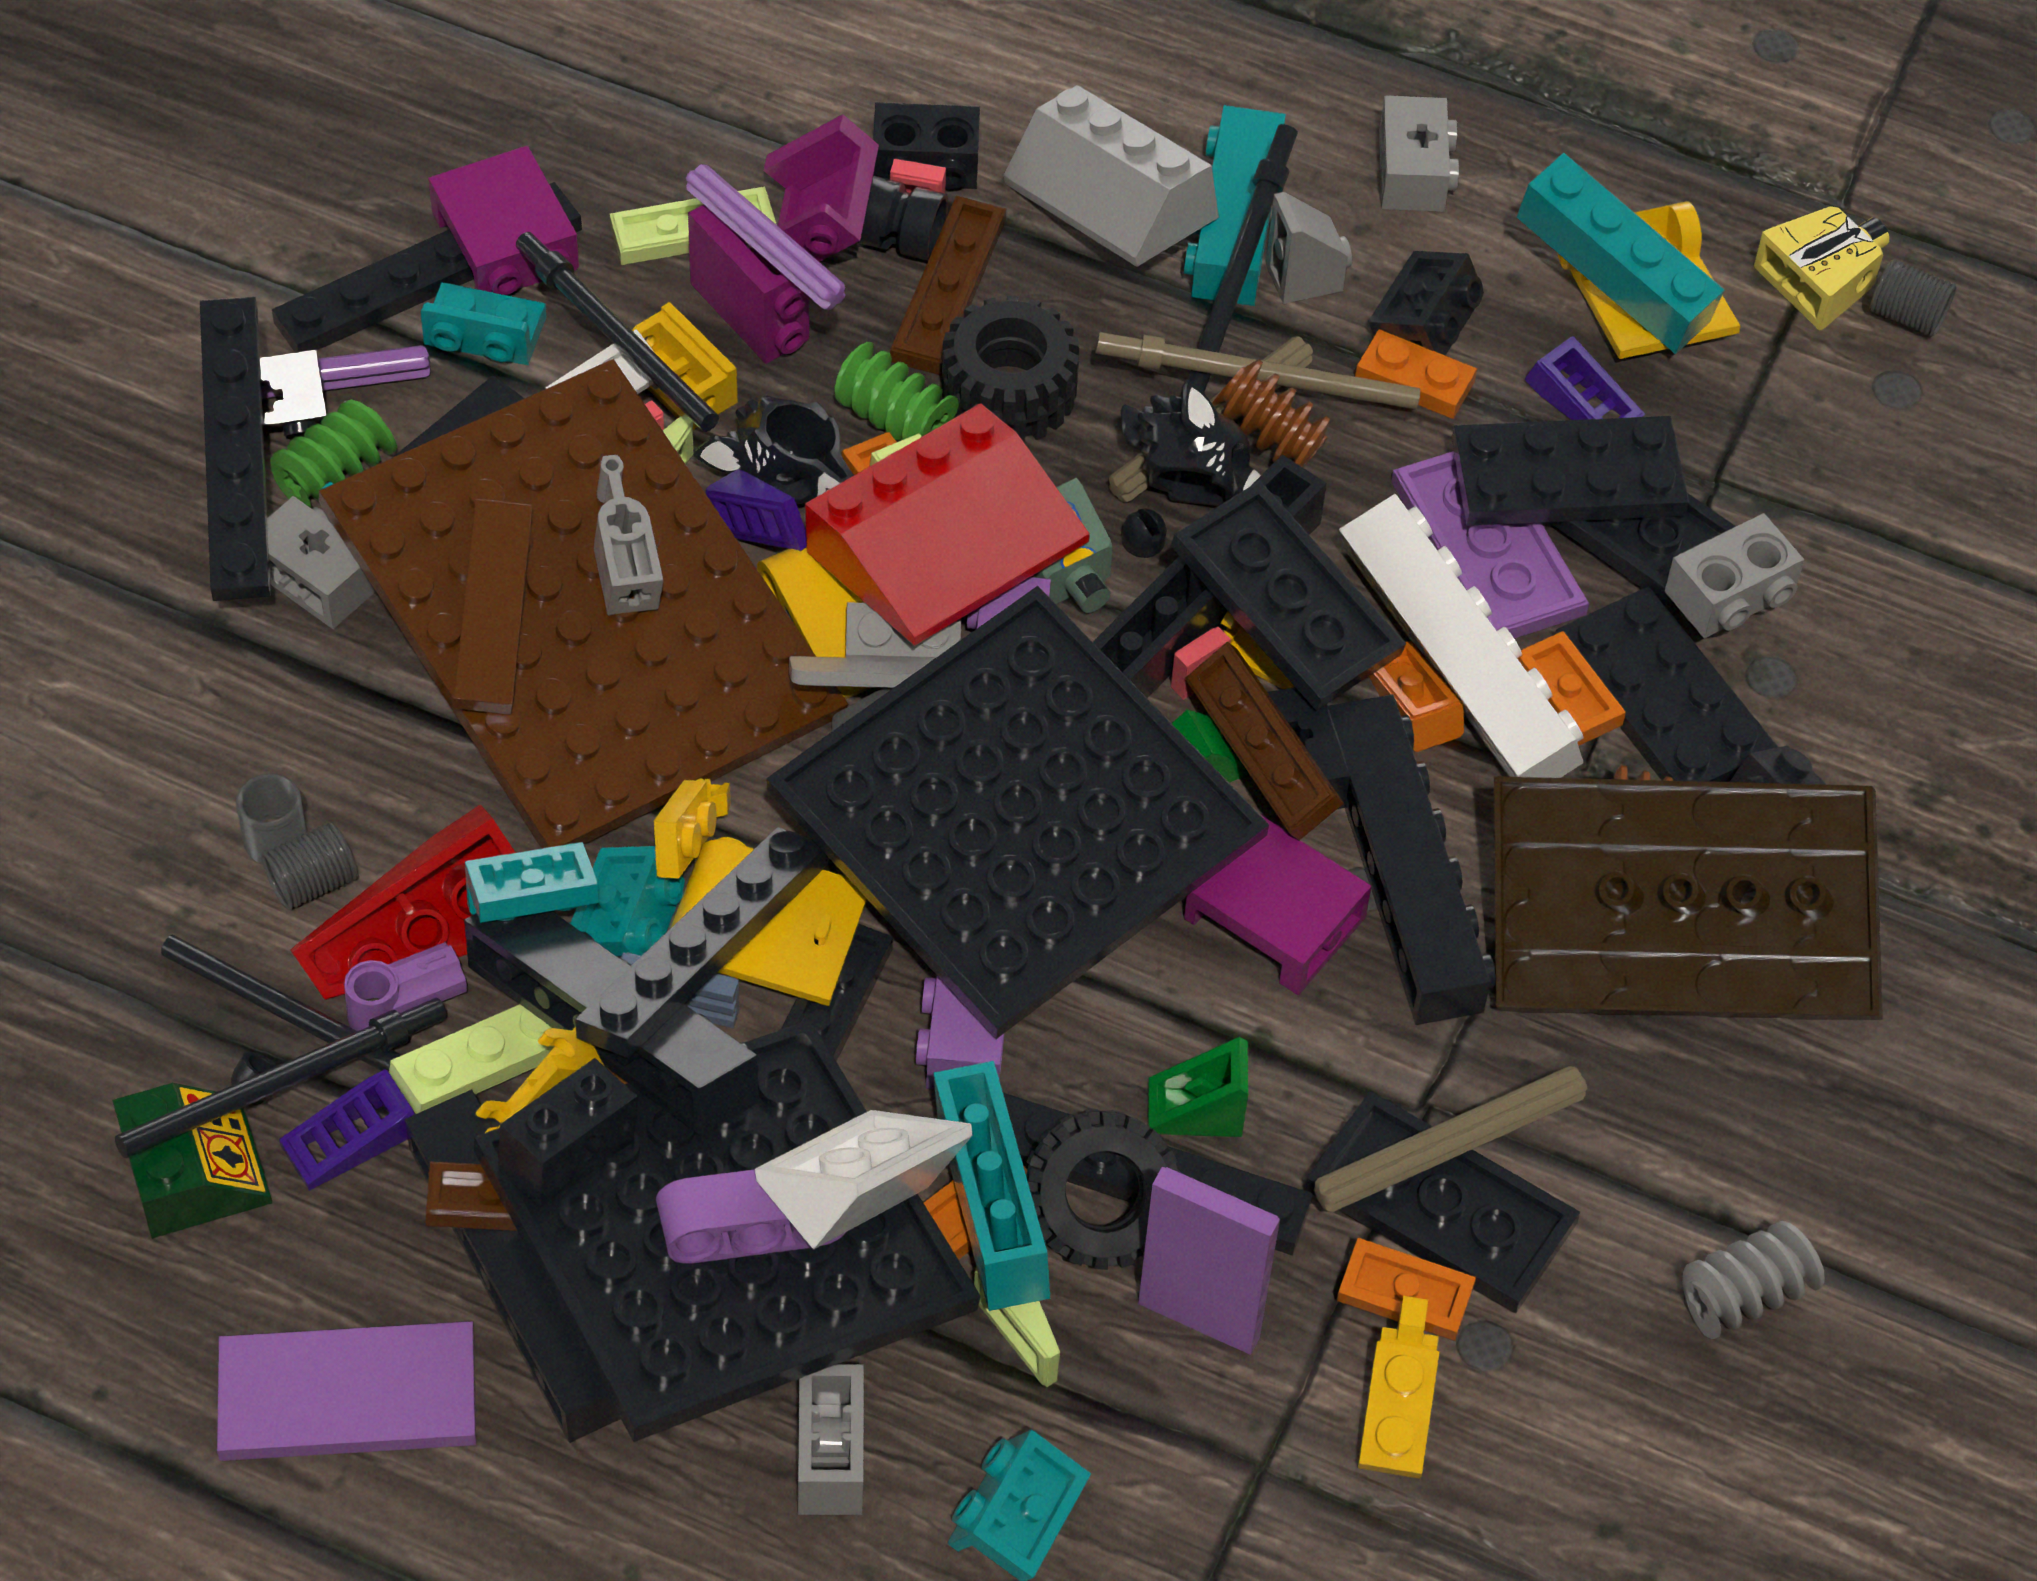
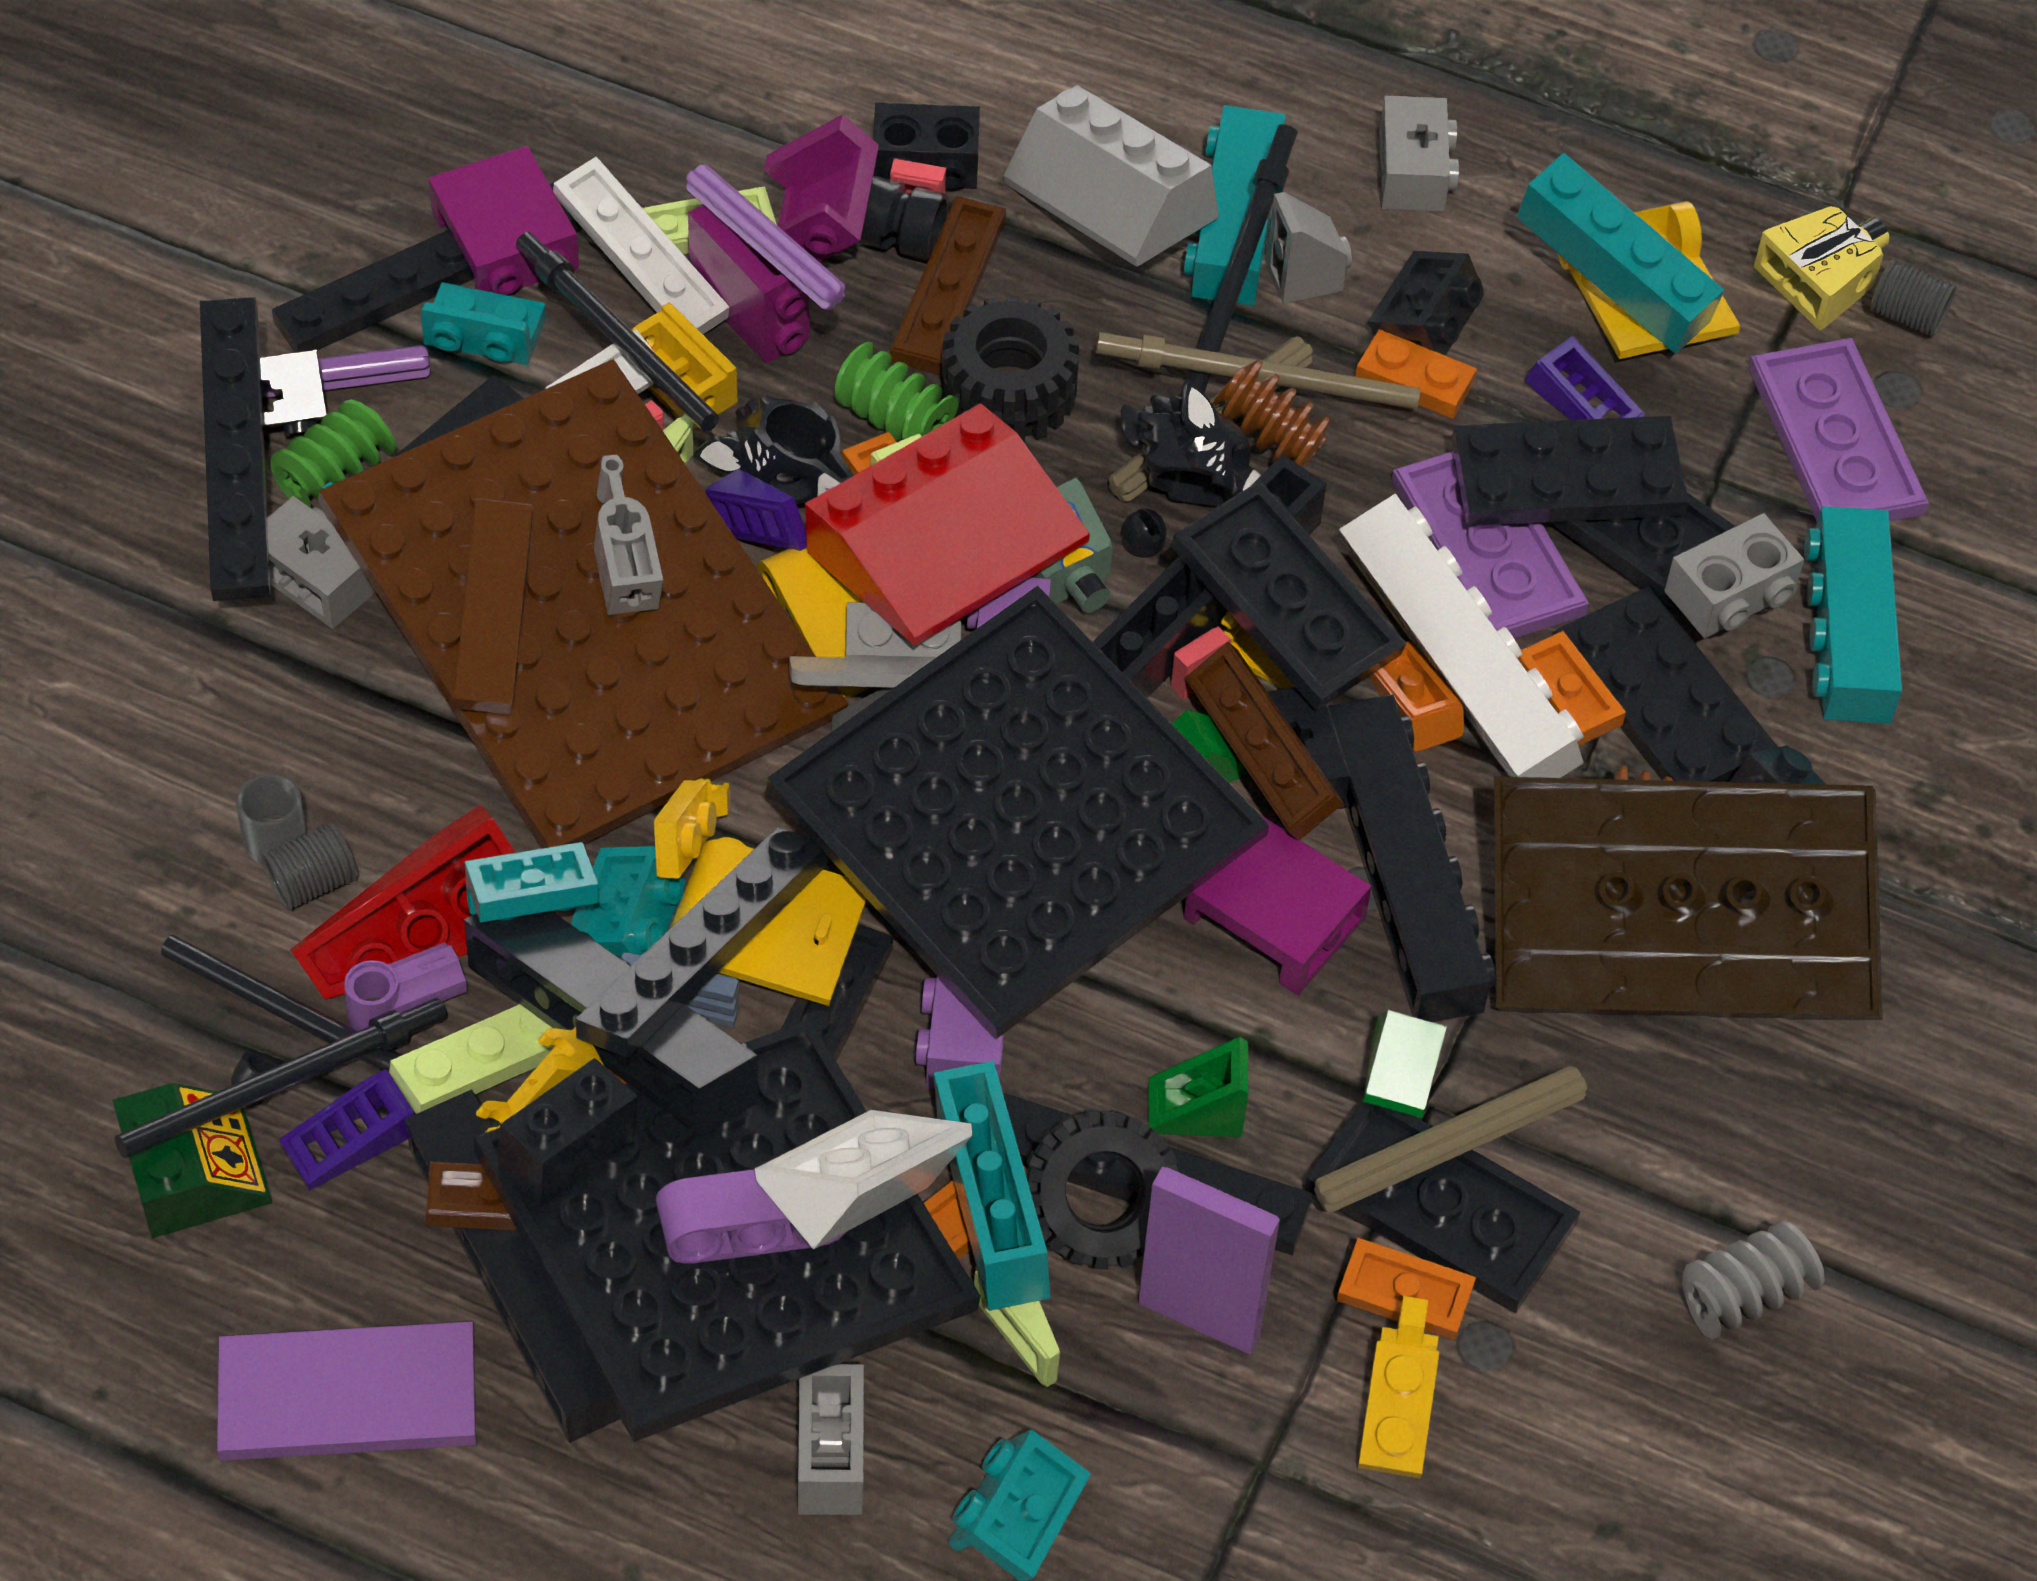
(638, 245): none -> white plate
(1403, 1062): none -> slope
(1837, 430): none -> medium lavender tile
(1854, 615): none -> teal brick

